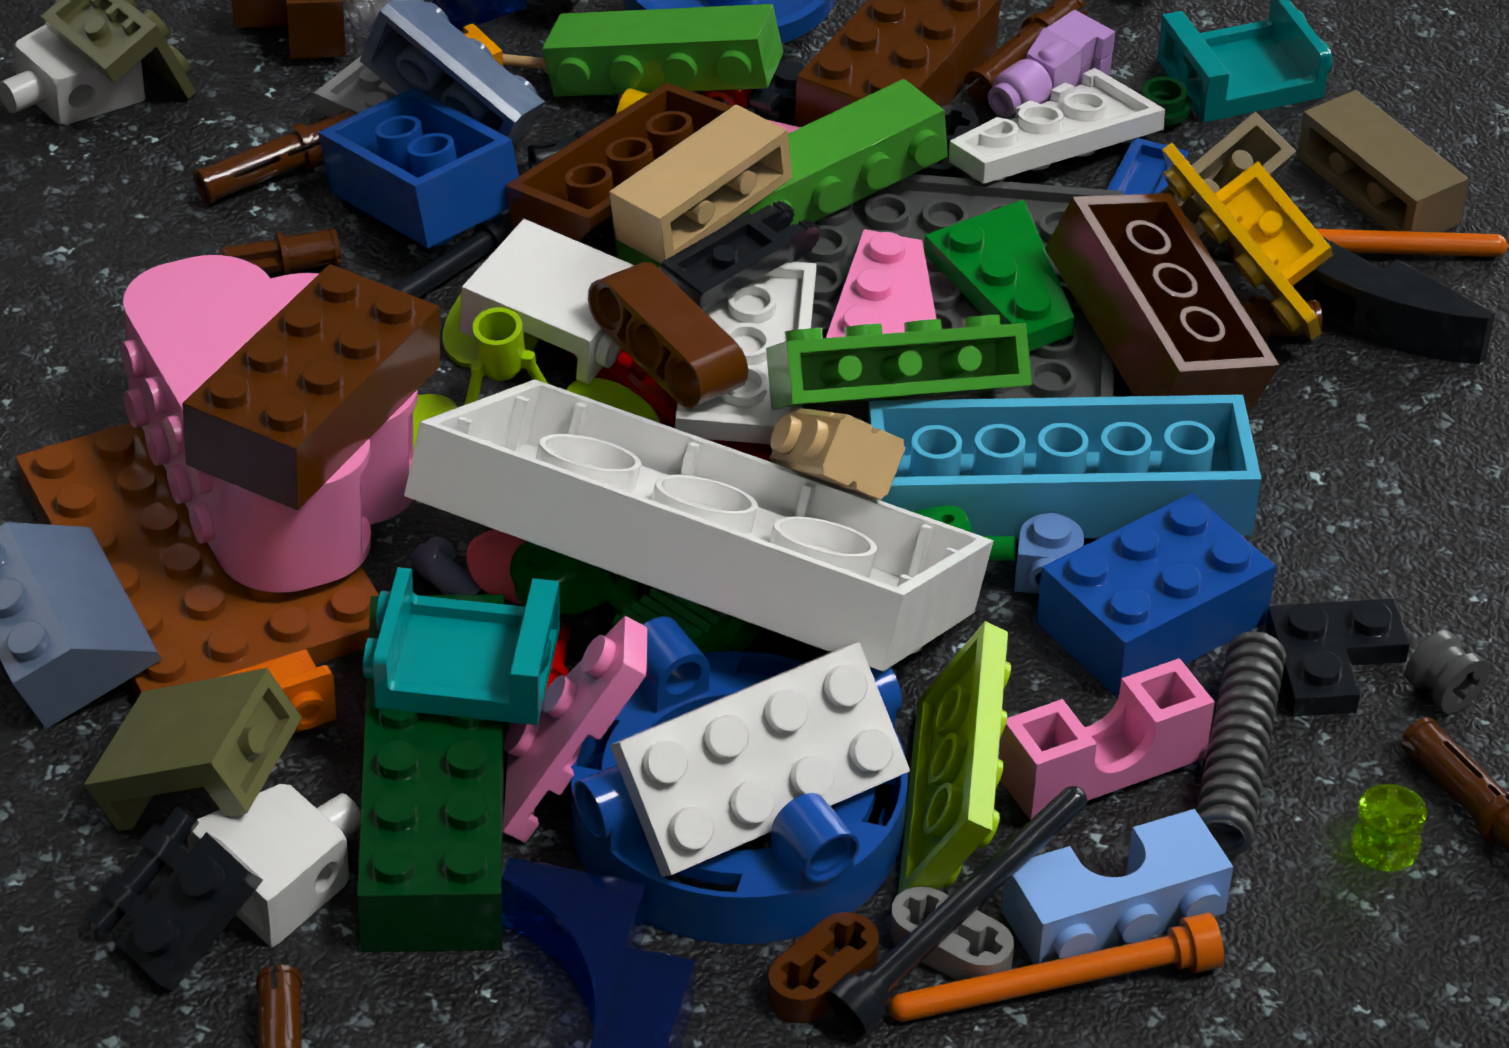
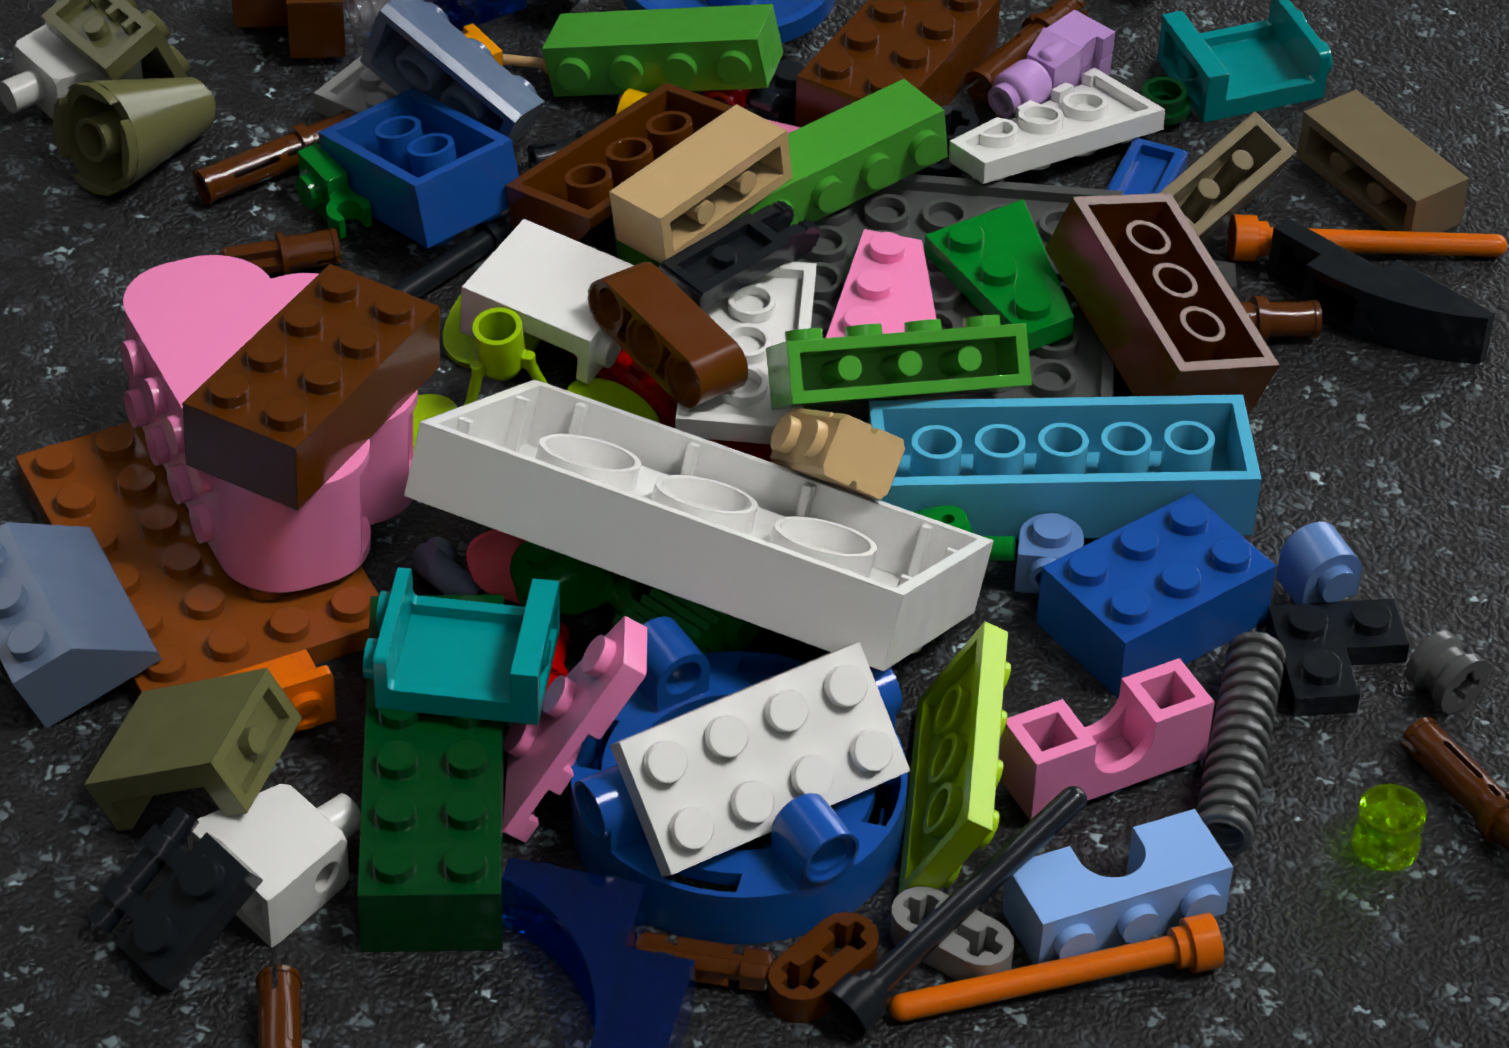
(128, 127): none -> olive cone
(326, 189): none -> green plate
(715, 961): none -> reddish brown axle
(1263, 227): yellow bracket -> none
(1318, 565): none -> medium blue plate

